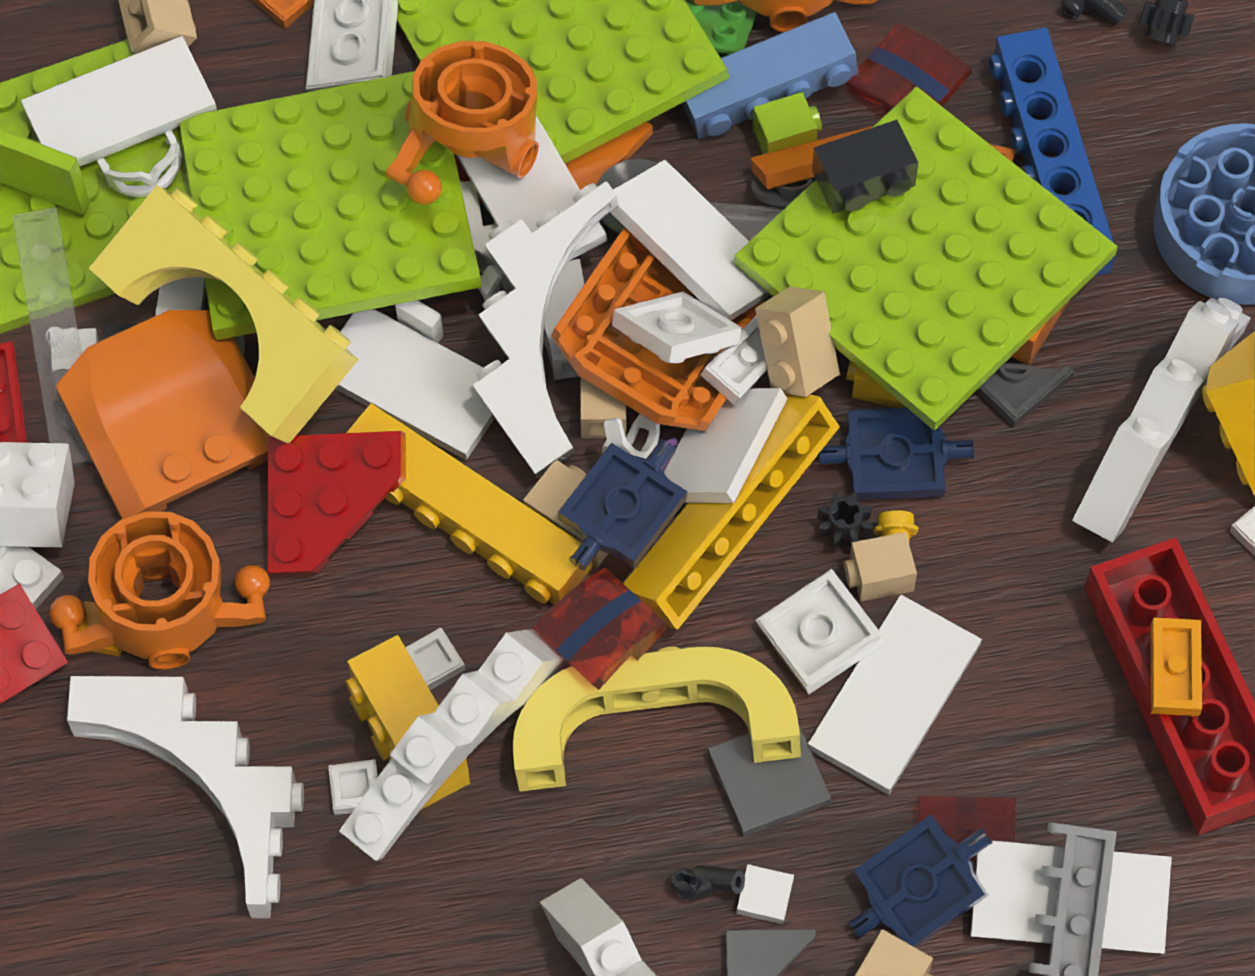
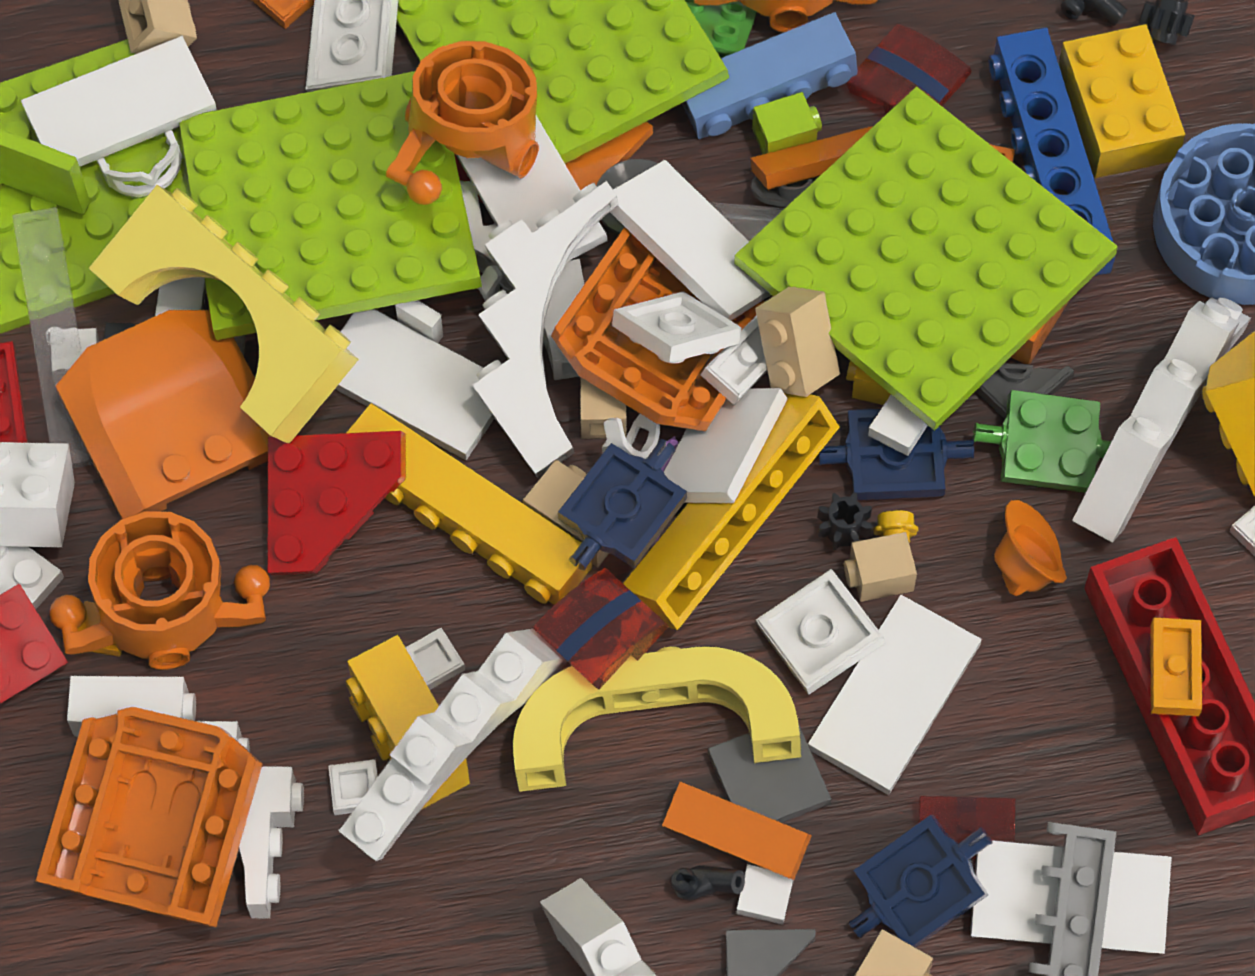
(151, 814): none -> orange wedge
(737, 830): none -> orange tile
(865, 167): black brick -> none
(897, 426): none -> white tile
(1028, 551): none -> orange piece
(1047, 441): none -> bright green plate
(1121, 101): none -> yellow brick

